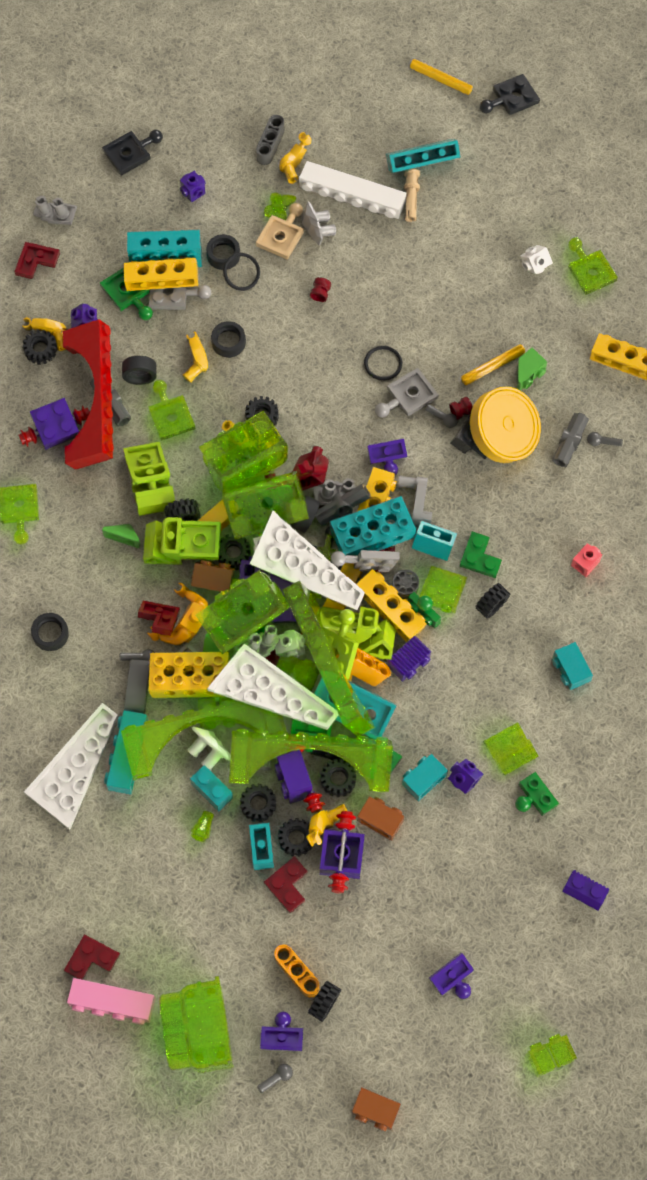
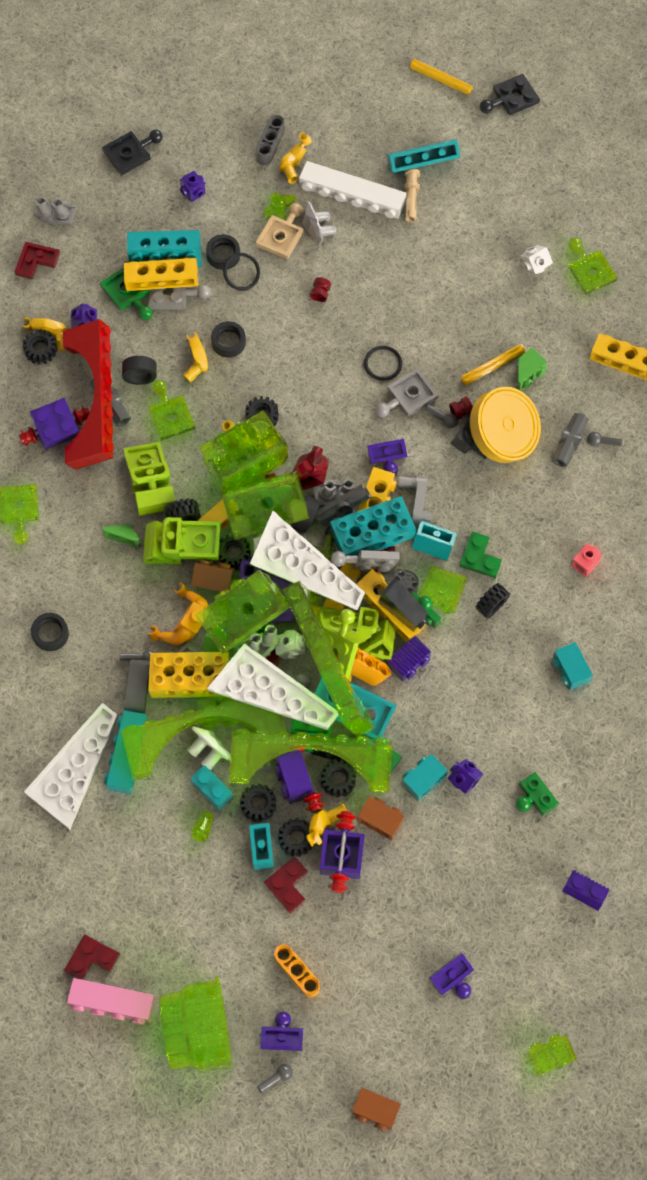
(163, 616): dark red plate -> none
(300, 670): clear neon green piece -> none
(324, 1001): black tyre -> none
(403, 605): none -> black slope
(510, 748): clear neon green slope -> none

